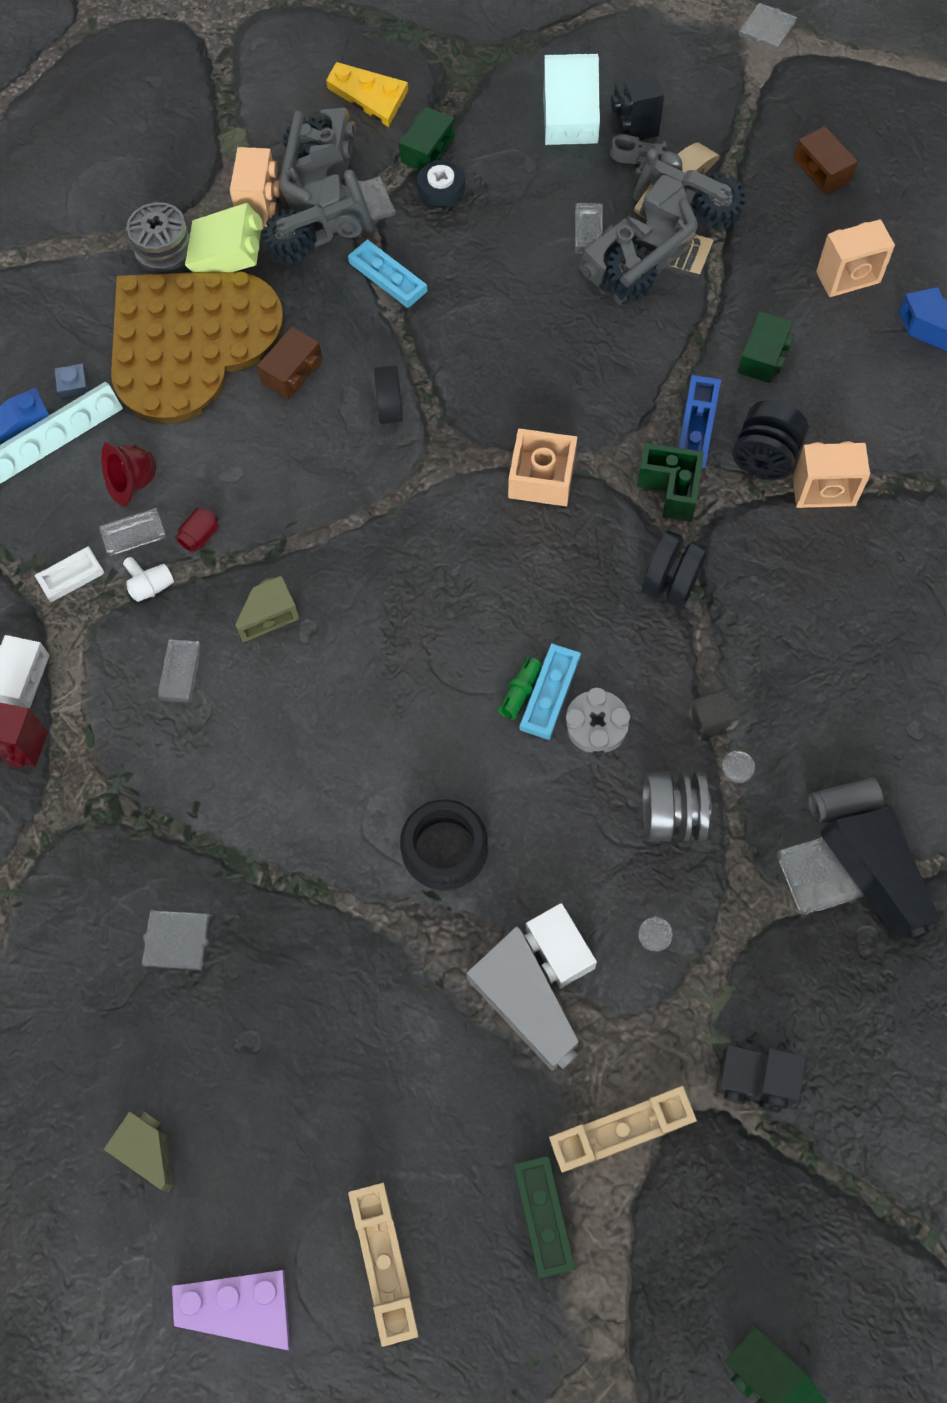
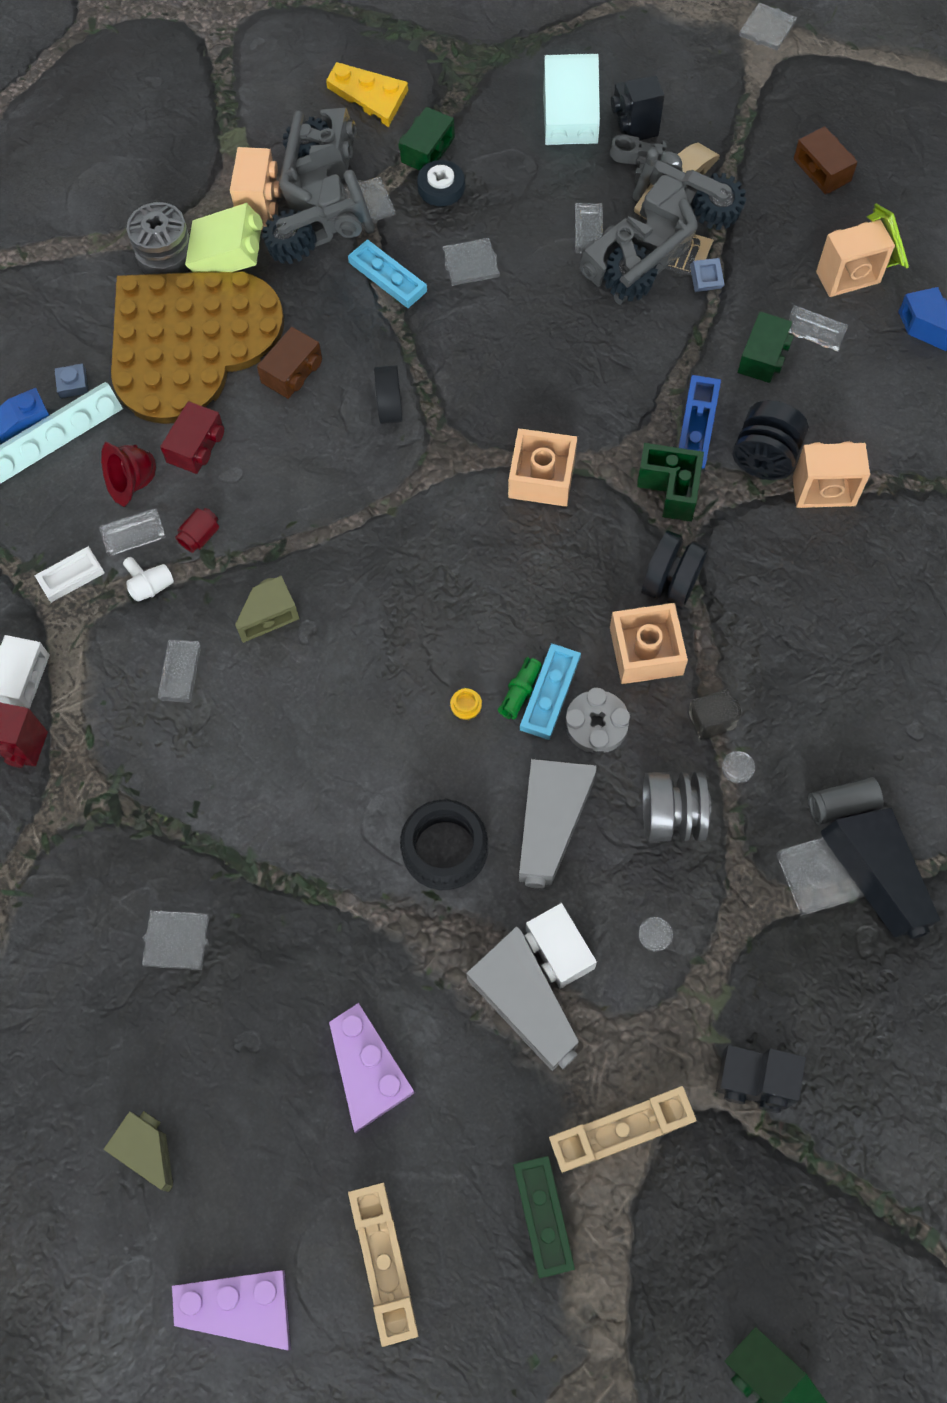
(192, 437): none -> dark red brick
(367, 1068): none -> lavender wing
(466, 703): none -> yellow plate
(470, 261): none -> clear piece
(552, 811): none -> light grey slope
(648, 643): none -> light nougat brick
(707, 274): none -> sand blue plate
(817, 328): none -> clear plate
(887, 217): none -> lime piece

